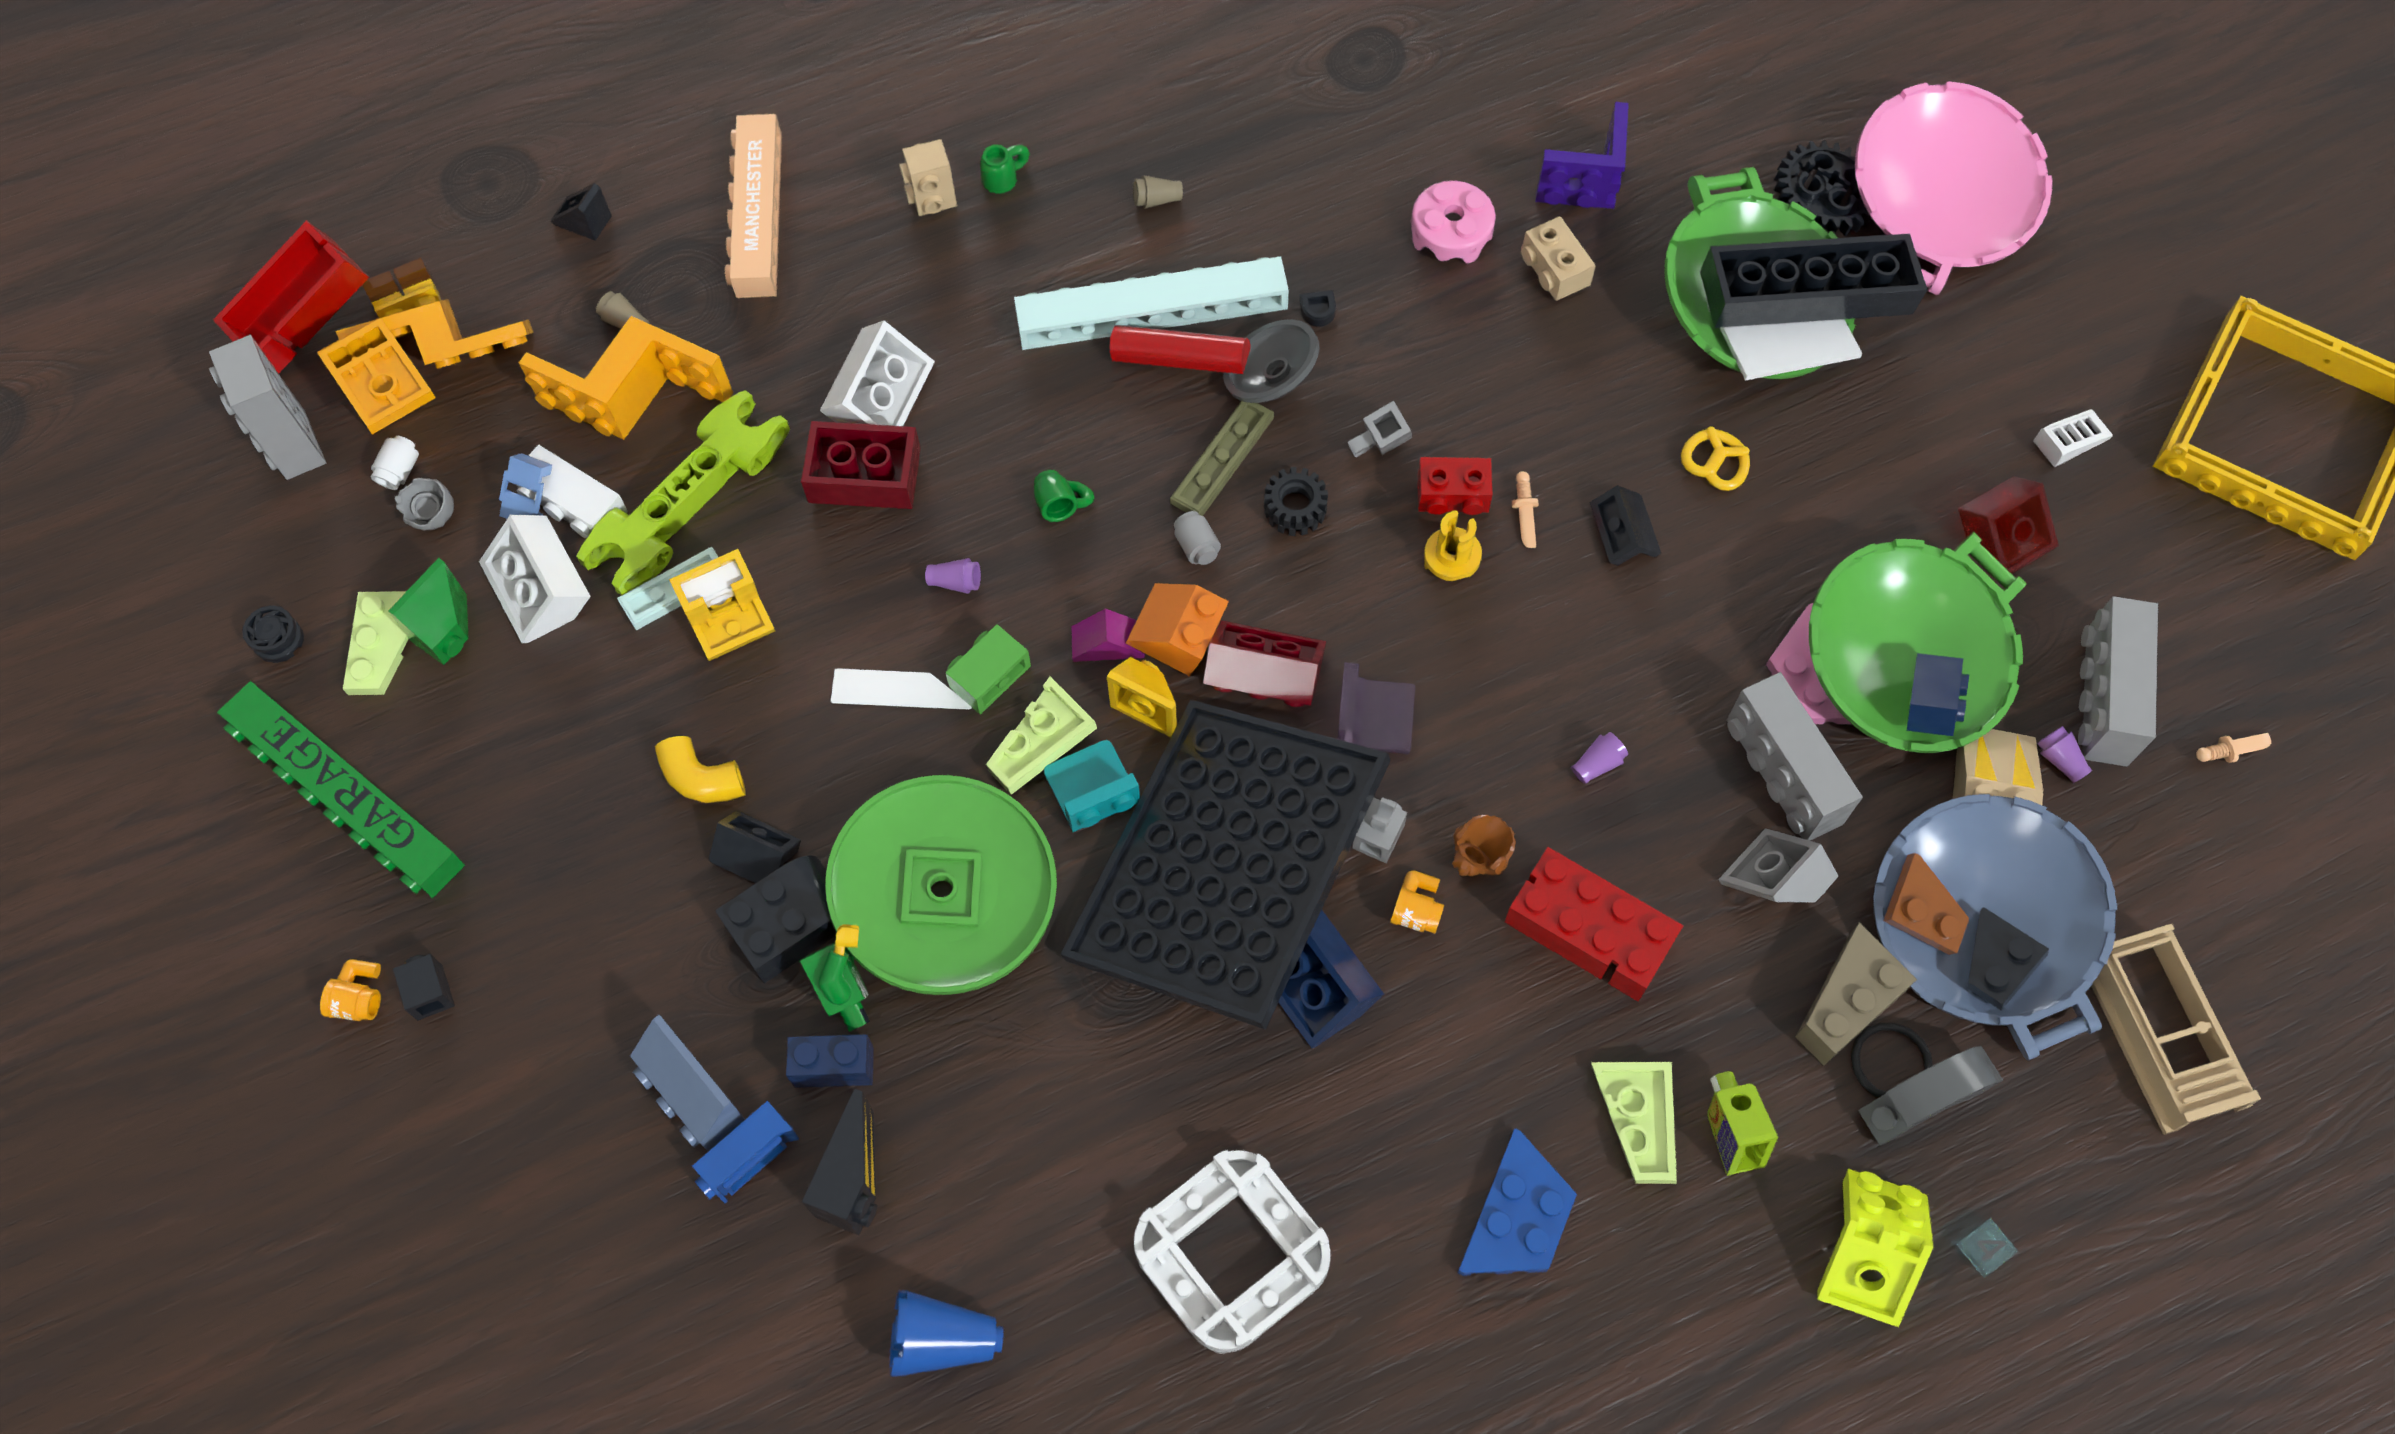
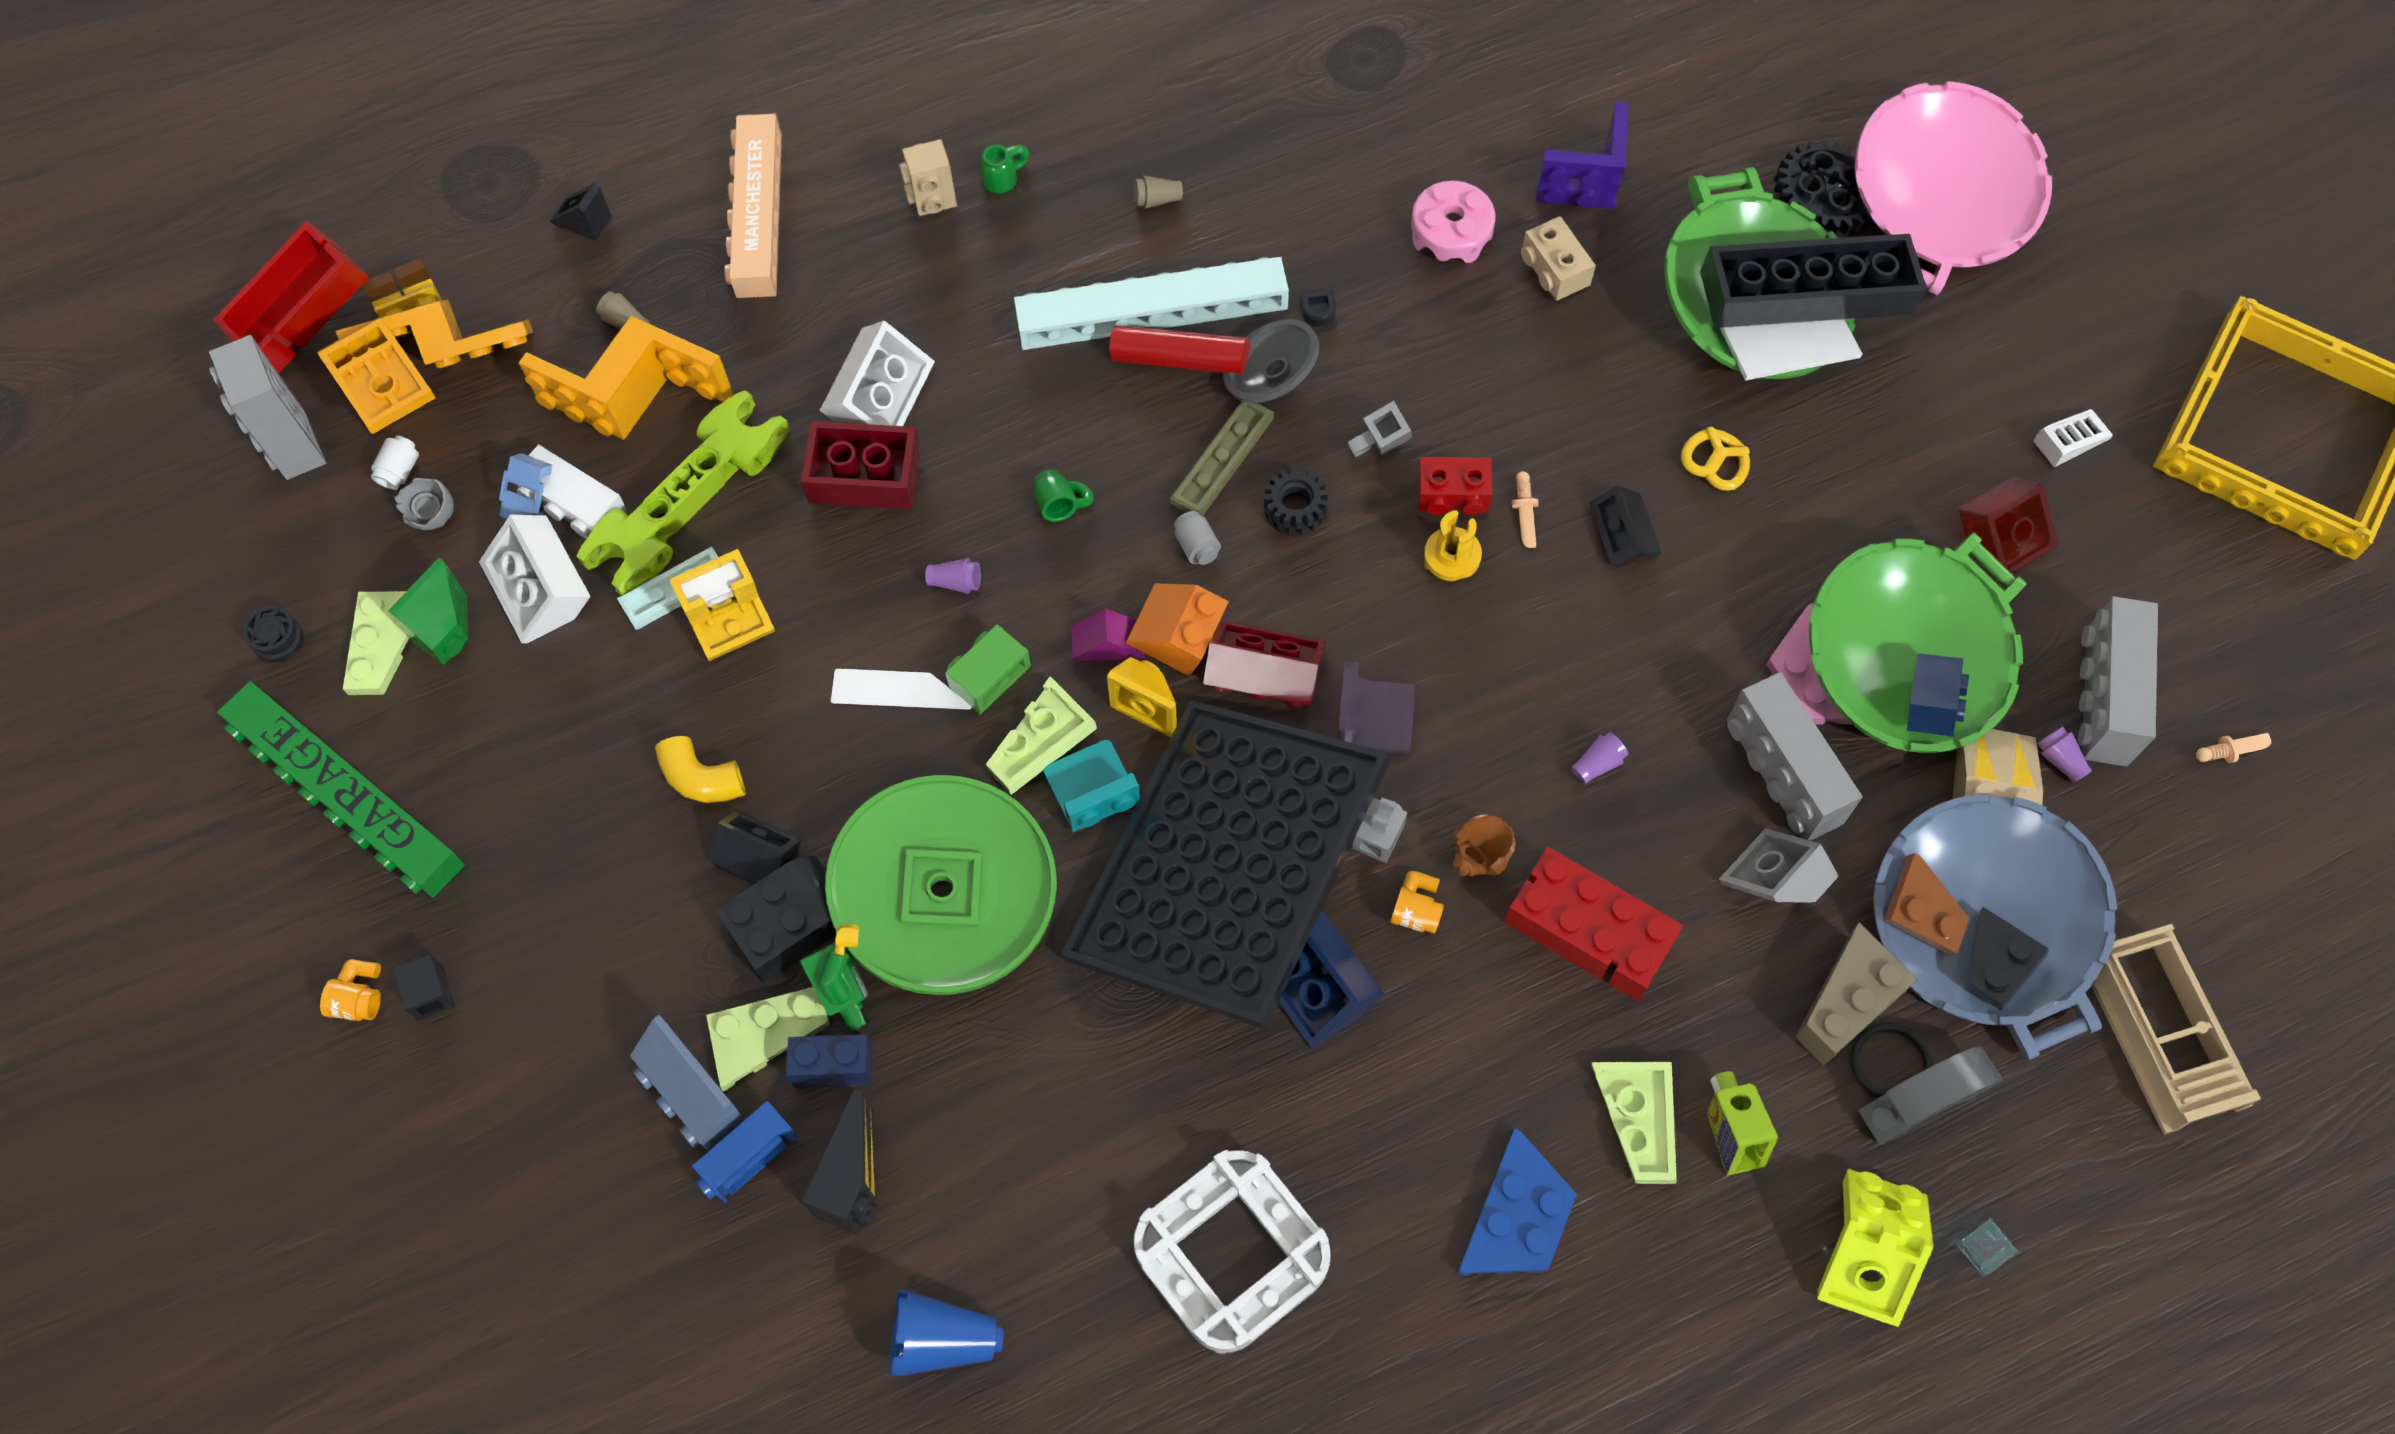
(759, 1031): none -> yellowish green wing

